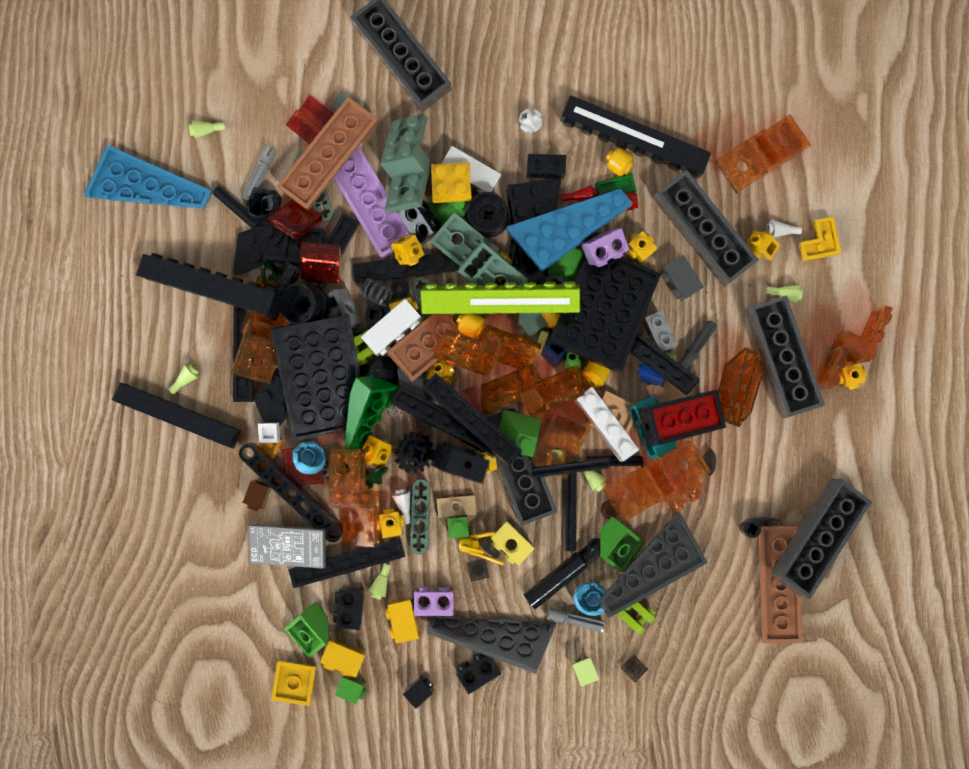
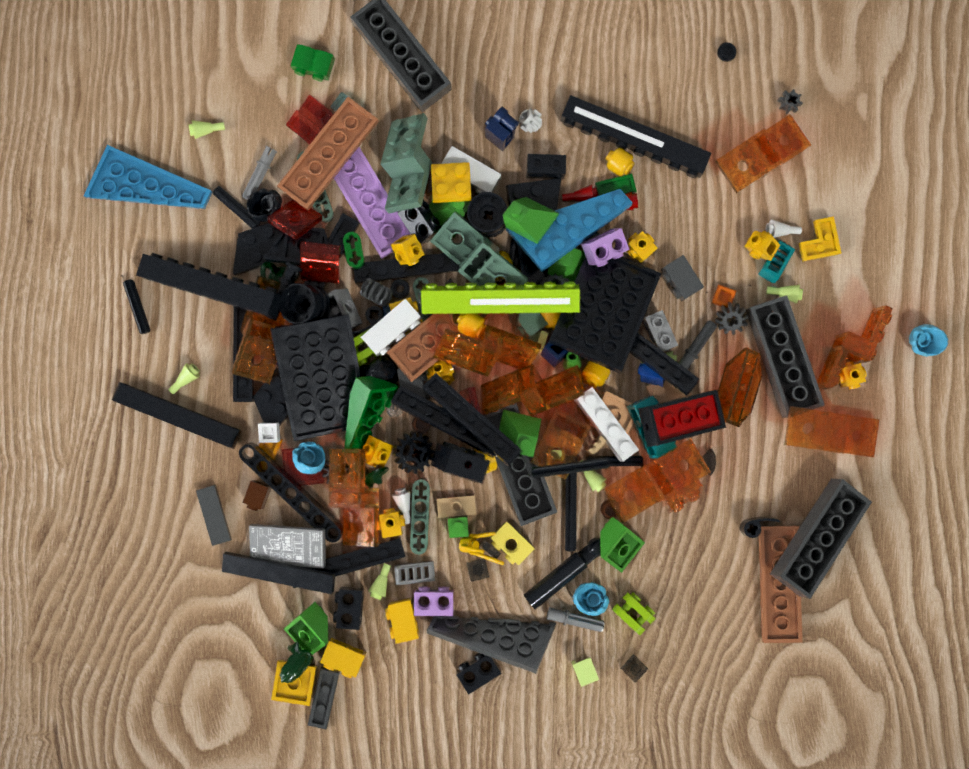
(136, 306): none -> black axle
(213, 515): none -> dark grey tile
(278, 572): none -> black tile
(296, 663): none -> dark green piece
(312, 62): none -> green brick
(323, 698): none -> dark grey tile
(349, 251): none -> green beam
(351, 689): bright green brick -> none
(398, 577): none -> light grey slope
(419, 691): black brick -> none
(501, 128): none -> dark blue hinge
(529, 218): none -> bright green slope
(596, 446): none -> tan tile
(662, 562): dark grey wing -> none
(705, 228): dark grey brick -> none
(723, 296): none -> orange tile
(726, 52): none -> black plate
(734, 324): none -> dark grey gear
(771, 272): none -> teal slope
(792, 96): none -> dark grey gear
(831, 431): none -> clear orange bracket
(928, 340): none -> medium azure hair

